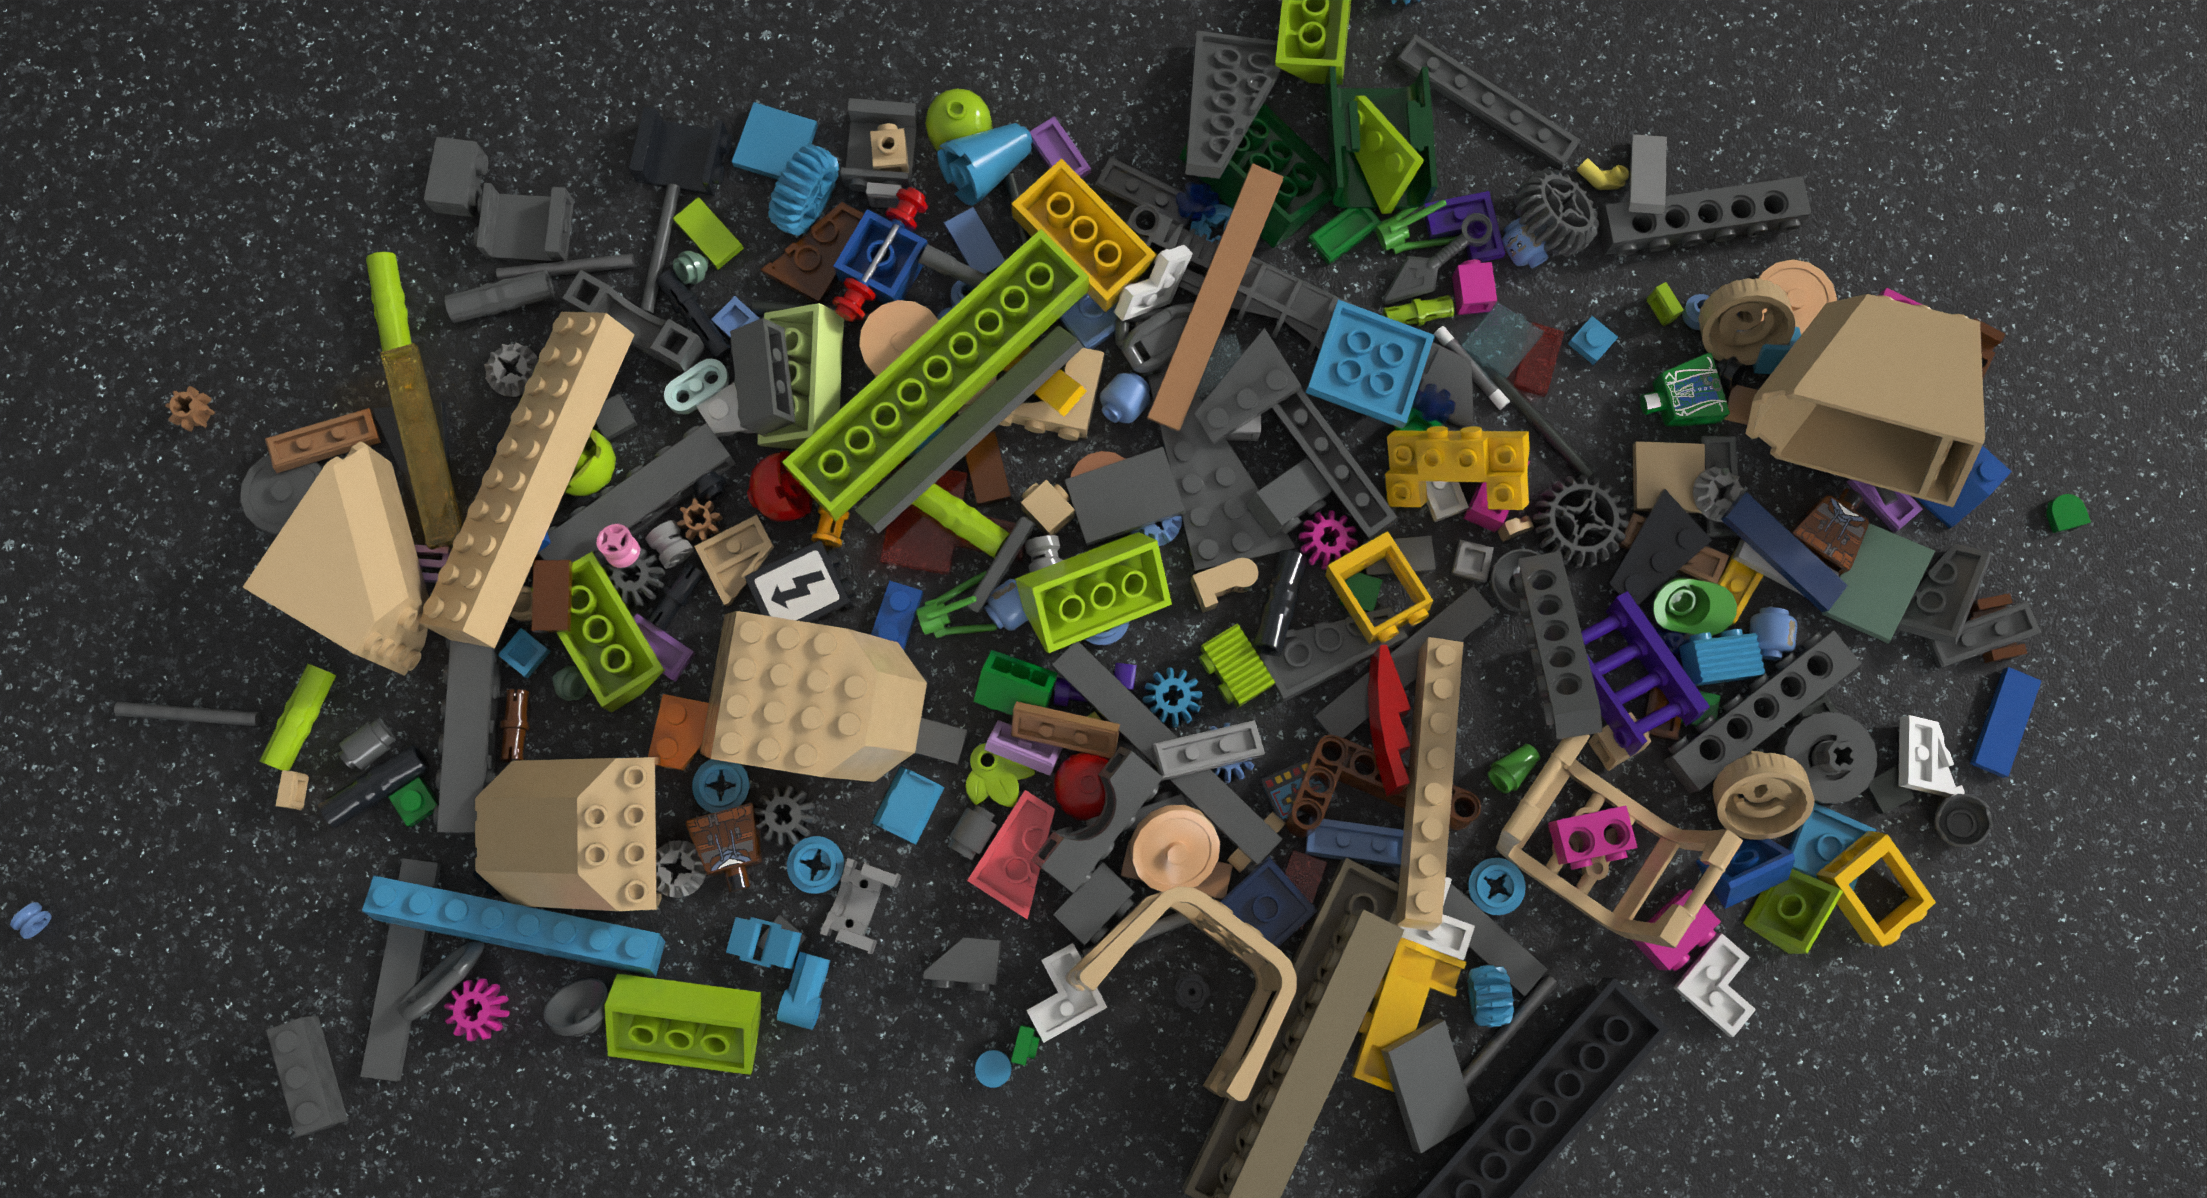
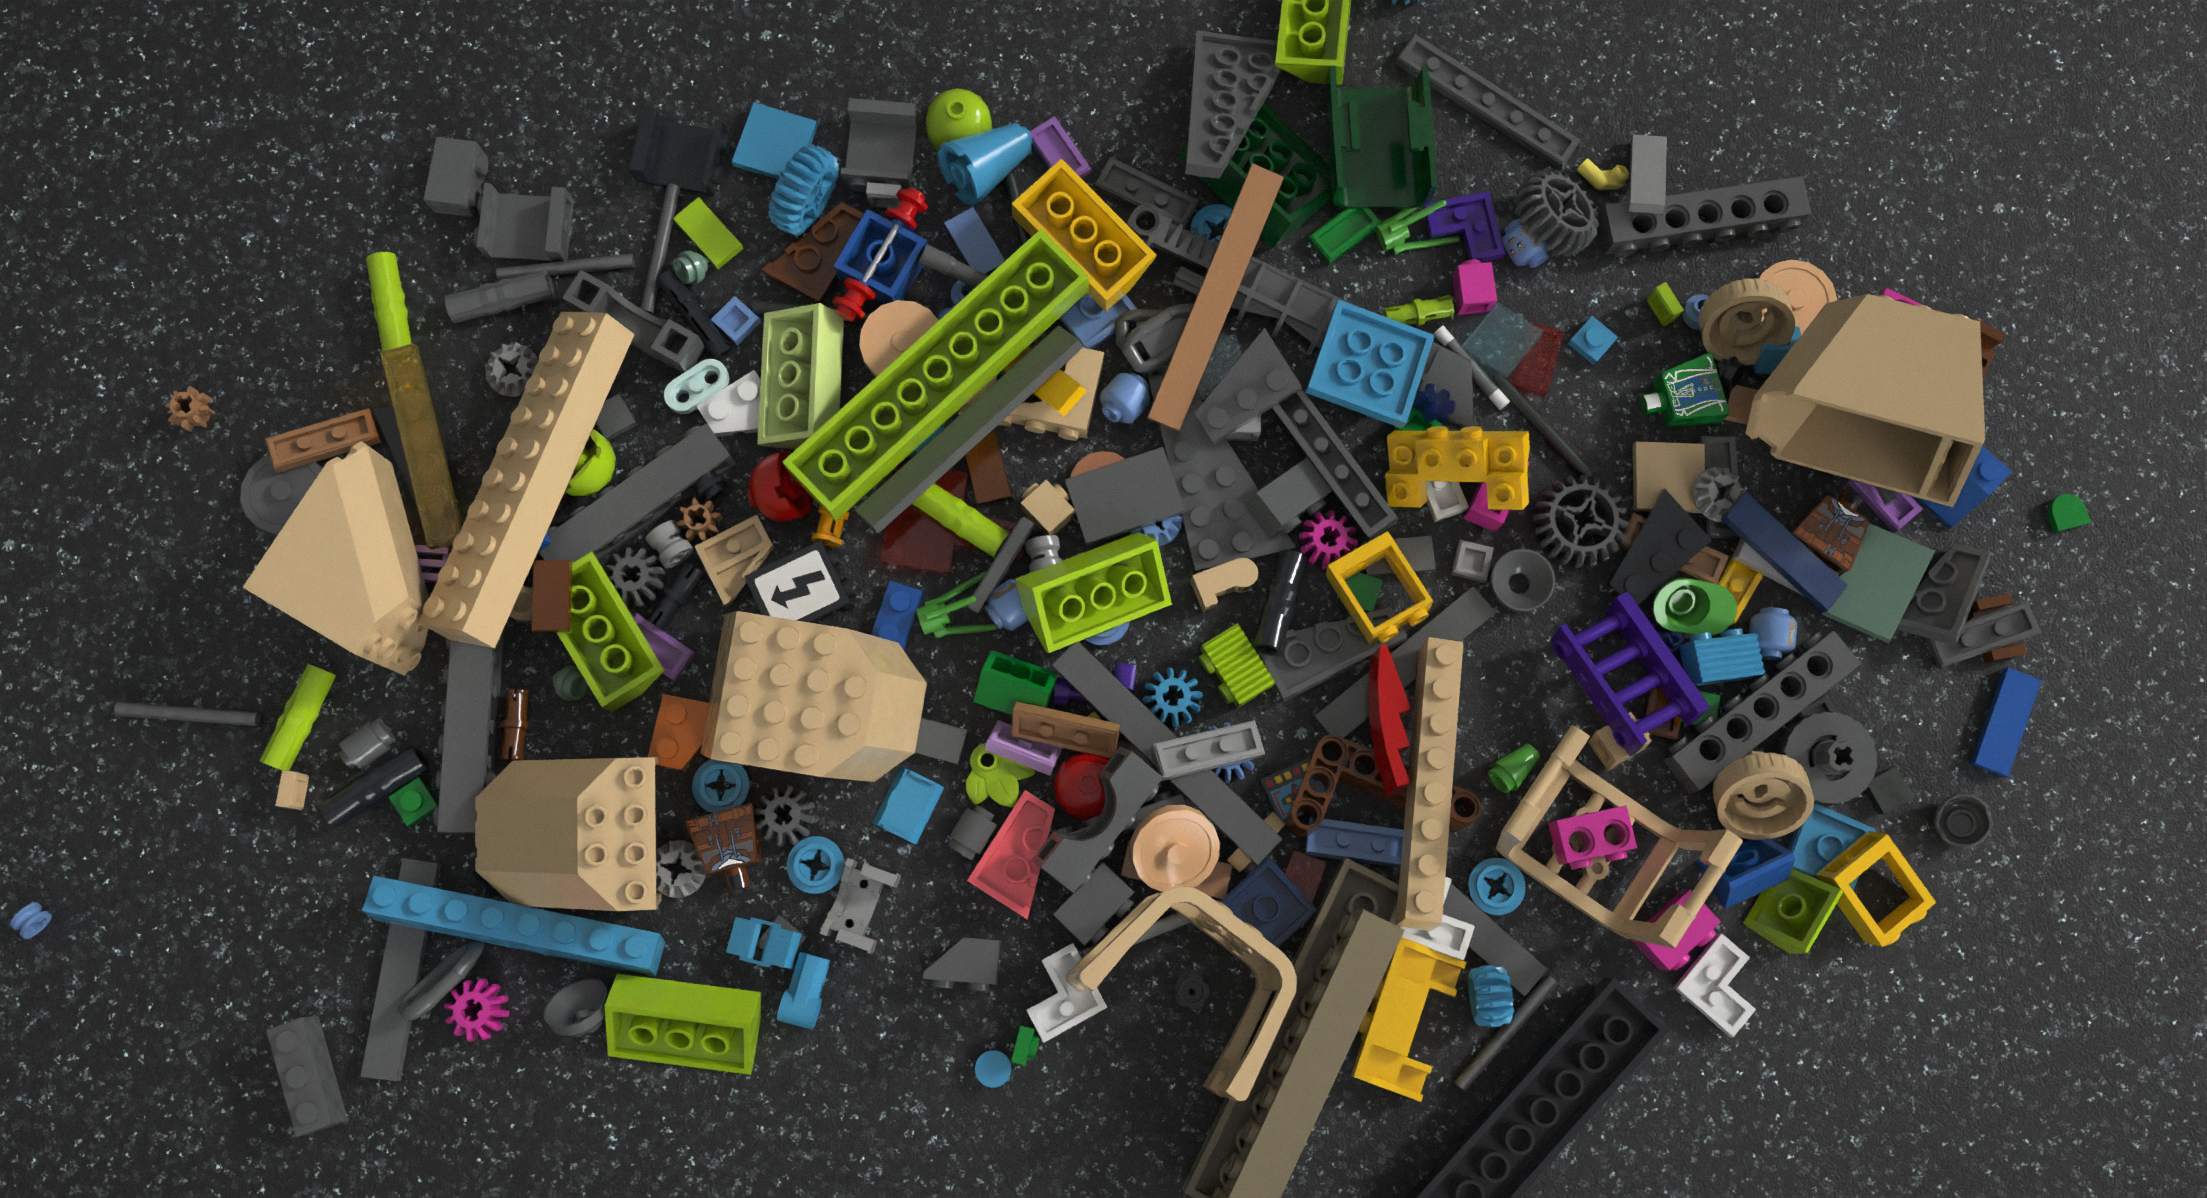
(524, 653): dark azure plate -> none
(618, 546): bright pink wheel -> none
(762, 377): dark grey brick -> none
(889, 159): tan brick -> none
(1159, 288): white plate -> none
(1197, 201): clear blue plant -> none
(1384, 156): lime wing -> none
(1419, 274): dark grey piece -> none
(1428, 1085): dark grey tile -> none
(1515, 527): tan tile -> none
(1559, 646): dark grey brick -> none
(1924, 758): white wing -> none

